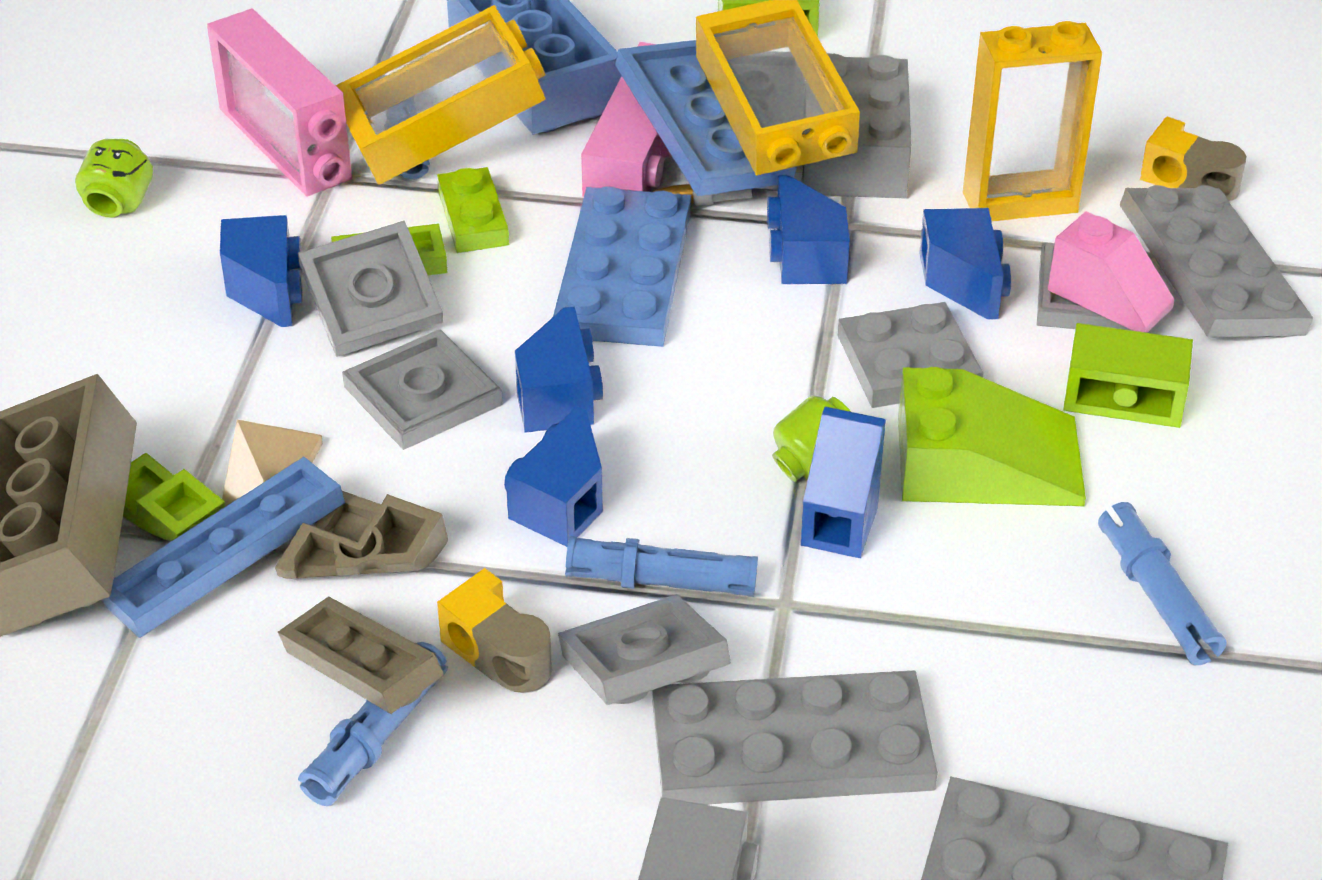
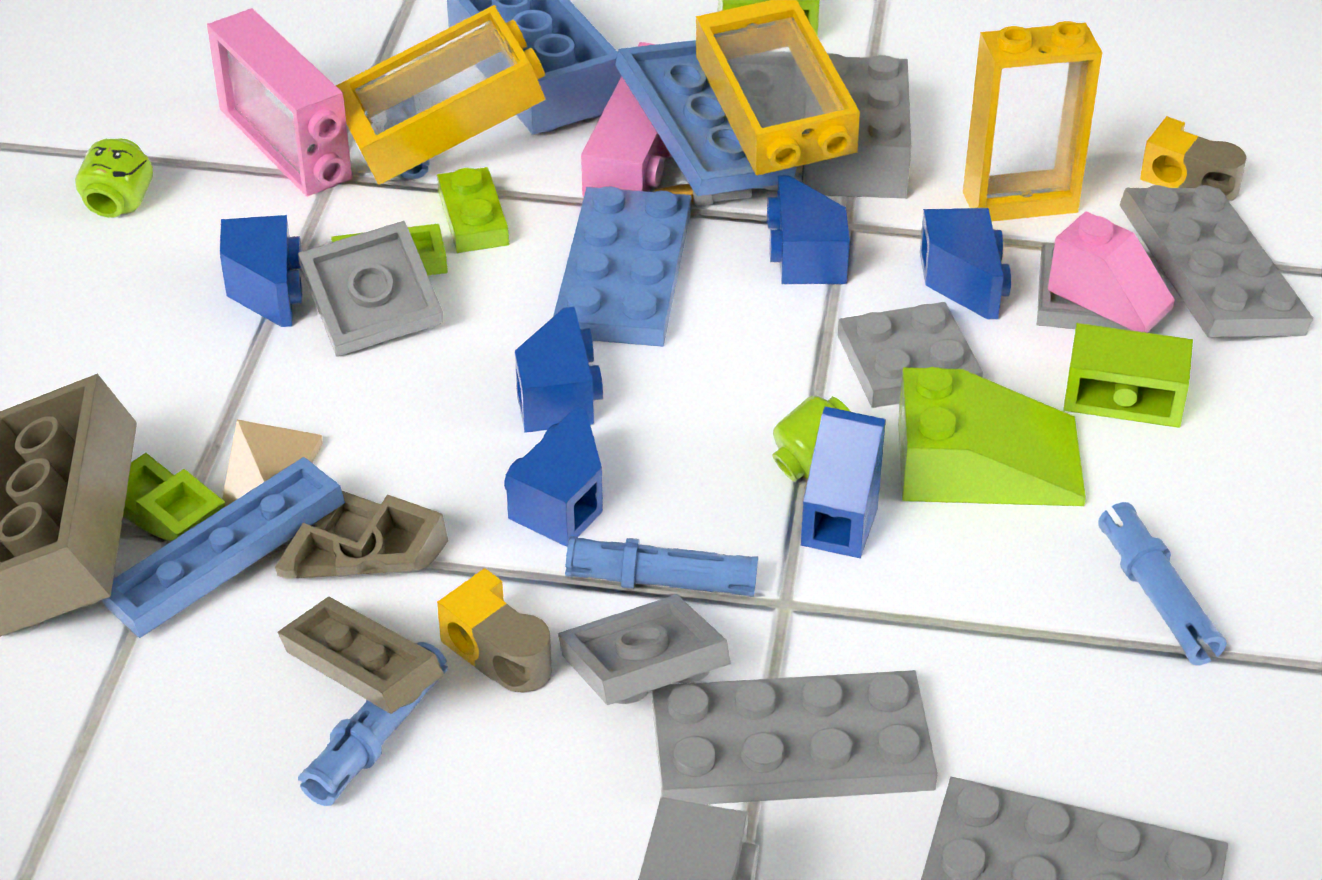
(422, 389): light grey tile -> none

